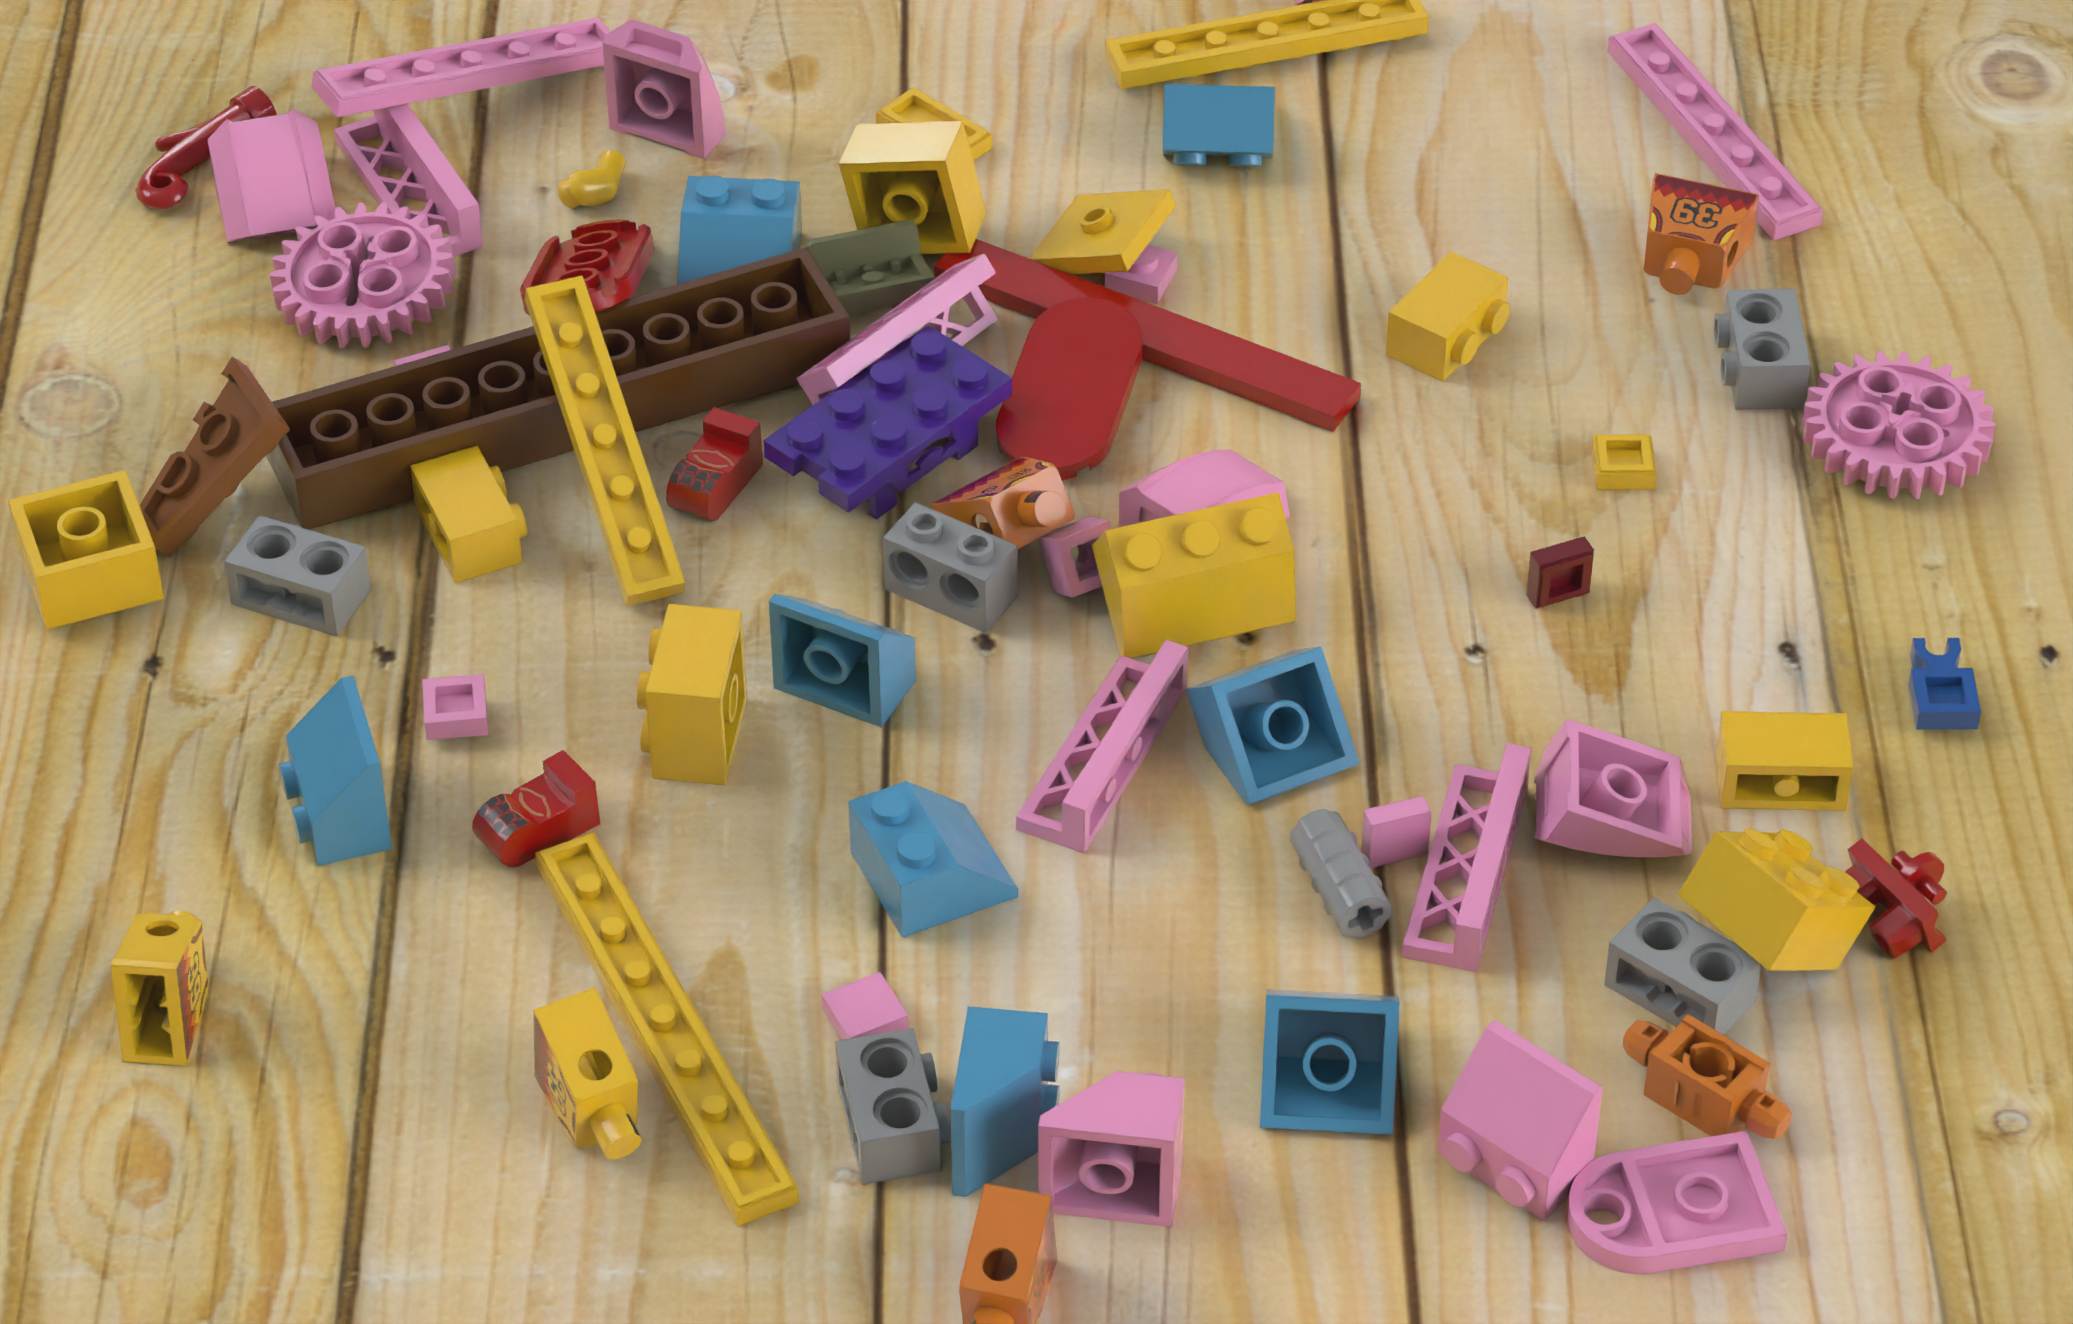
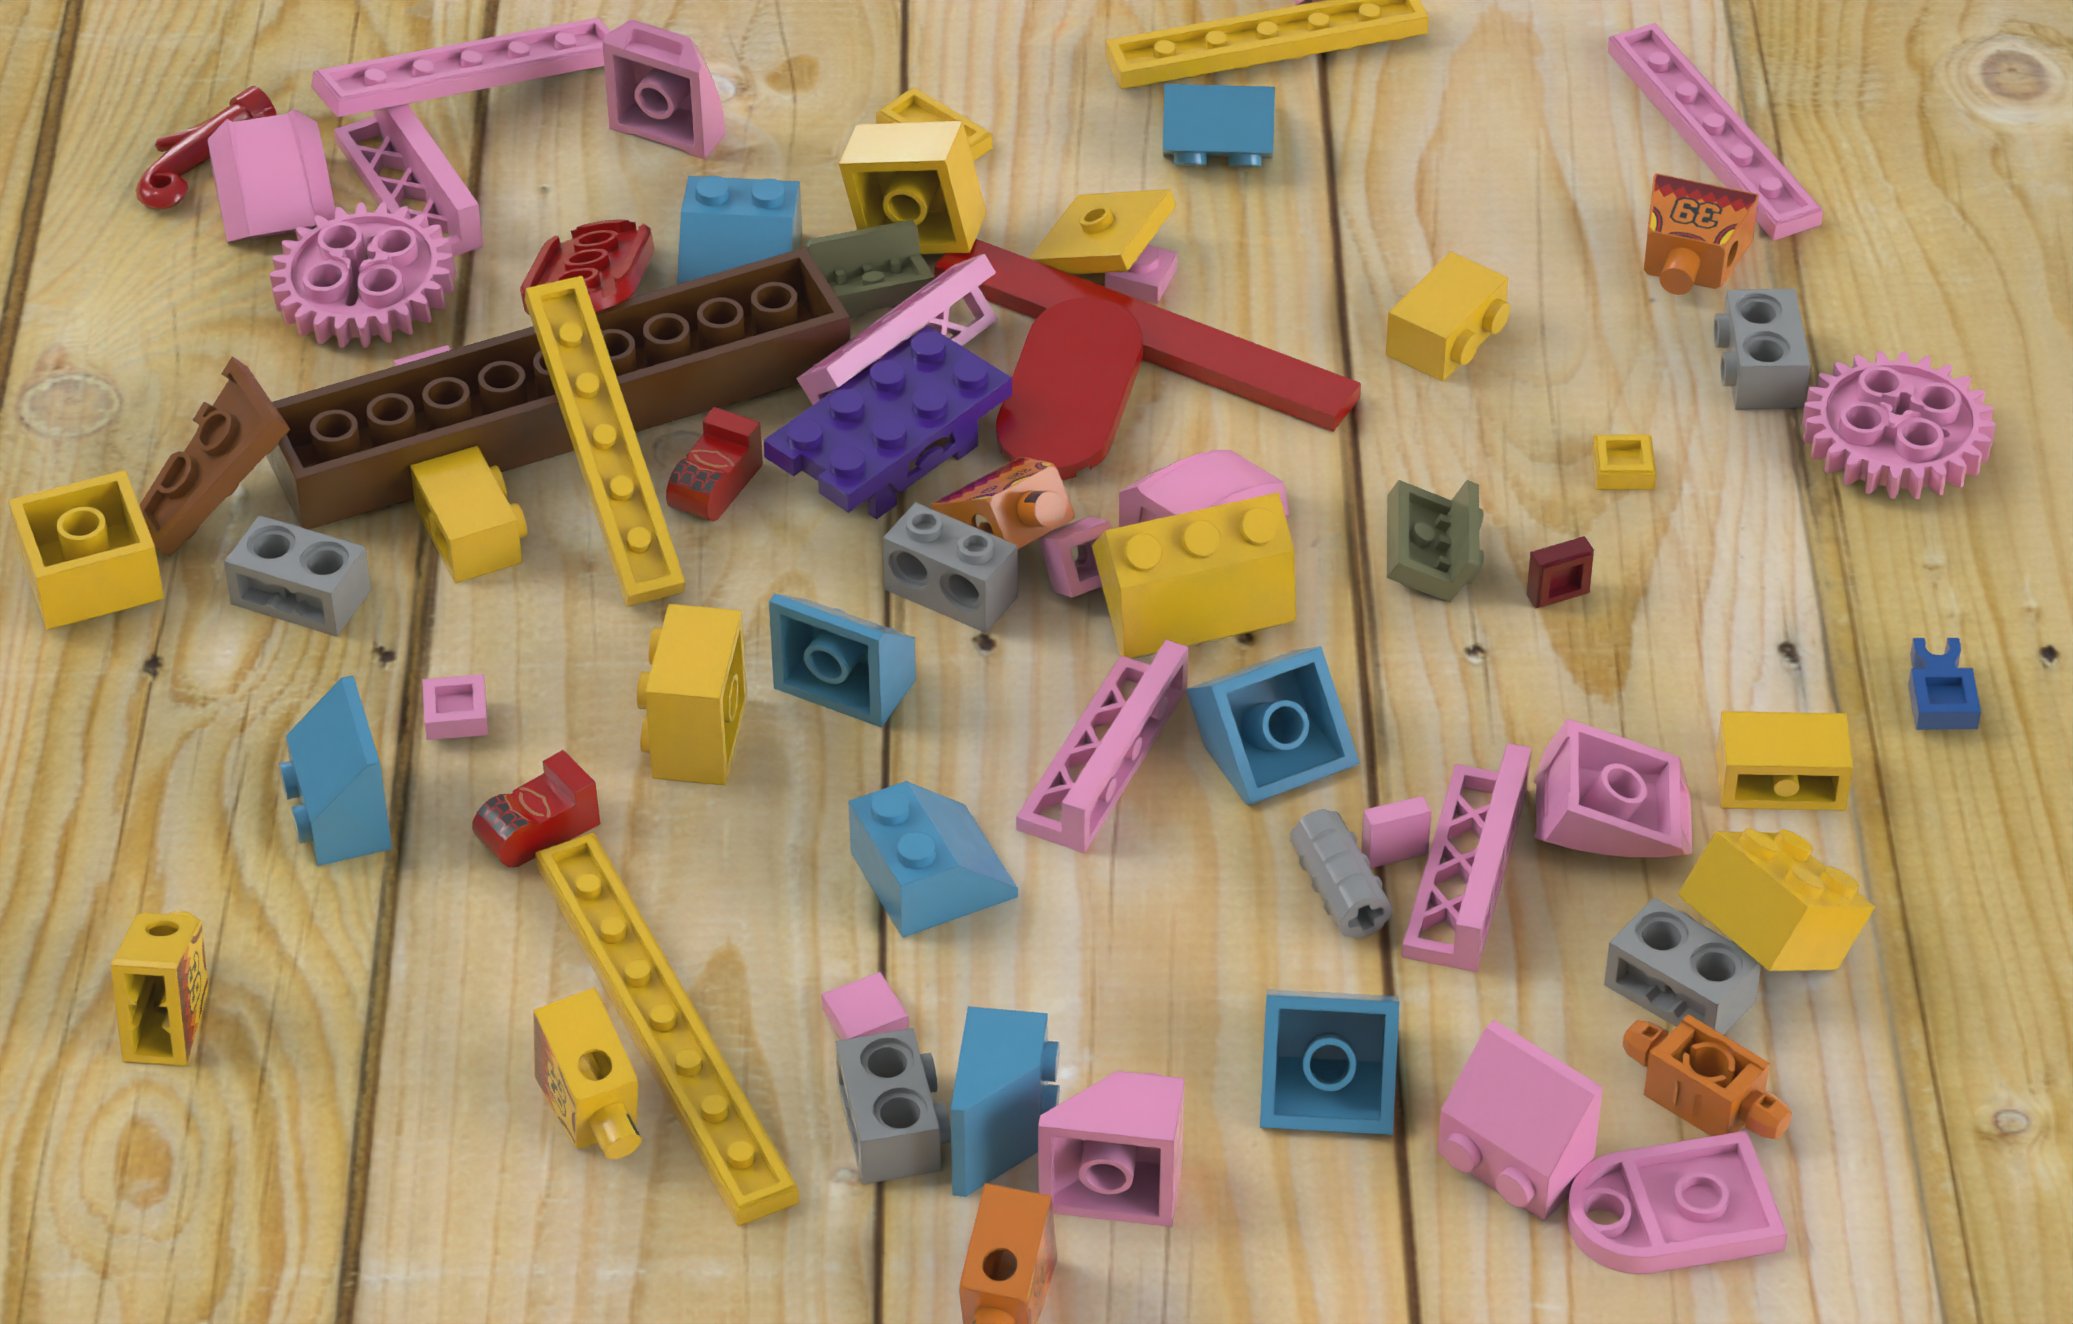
(595, 185): yellow arm -> none
(1434, 539): none -> olive bracket
(1908, 914): red hips -> none

